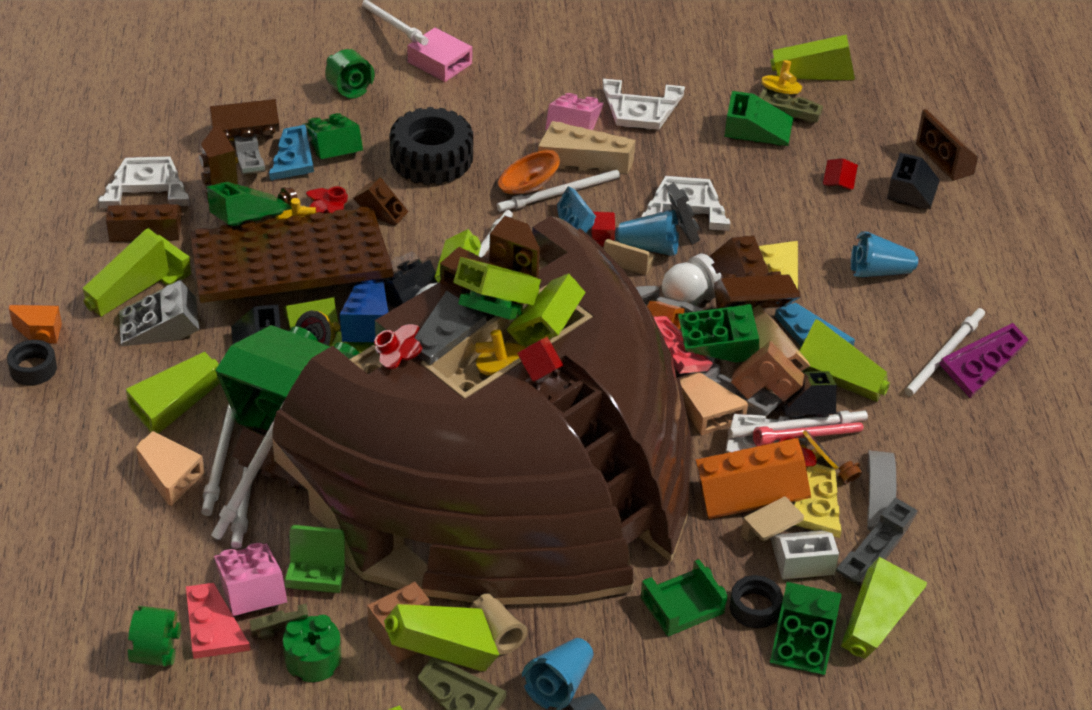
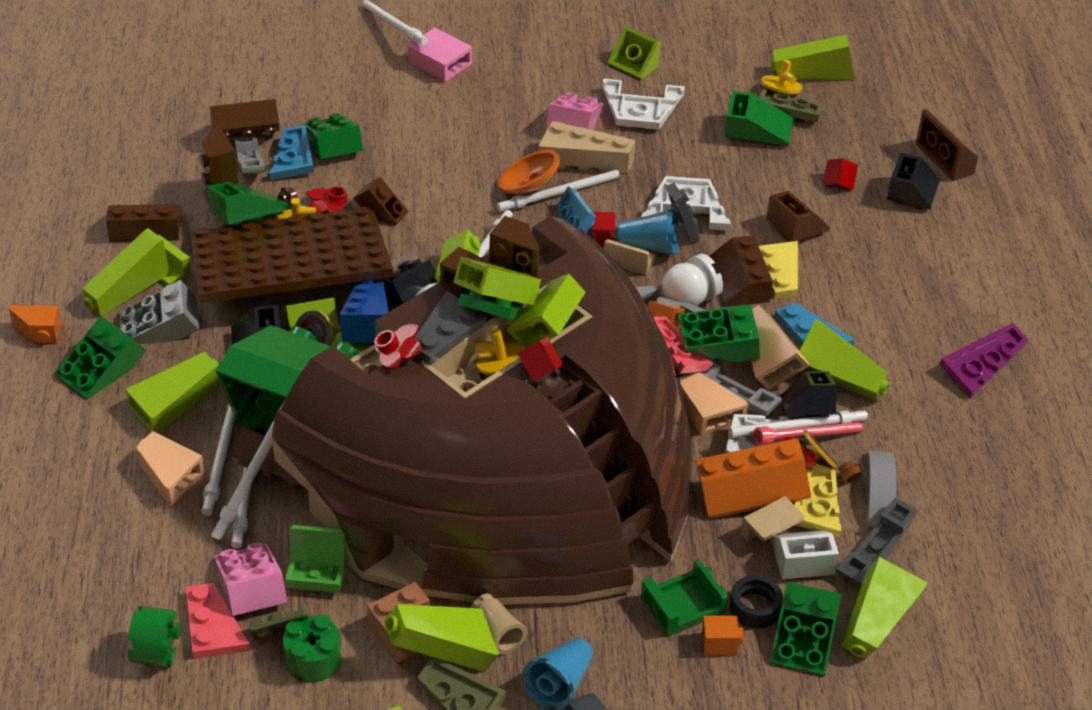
(32, 375): black tyre -> none
(99, 358): none -> green slope
(145, 175): white wing -> none
(349, 73): green brick -> none
(431, 145): black tyre -> none
(635, 53): none -> lime slope
(721, 635): none -> orange brick
(767, 291): reddish brown slope -> none
(768, 368): nougat brick -> none
(794, 217): none -> reddish brown slope
(880, 257): dark azure cone -> none
(967, 327): white bar -> none

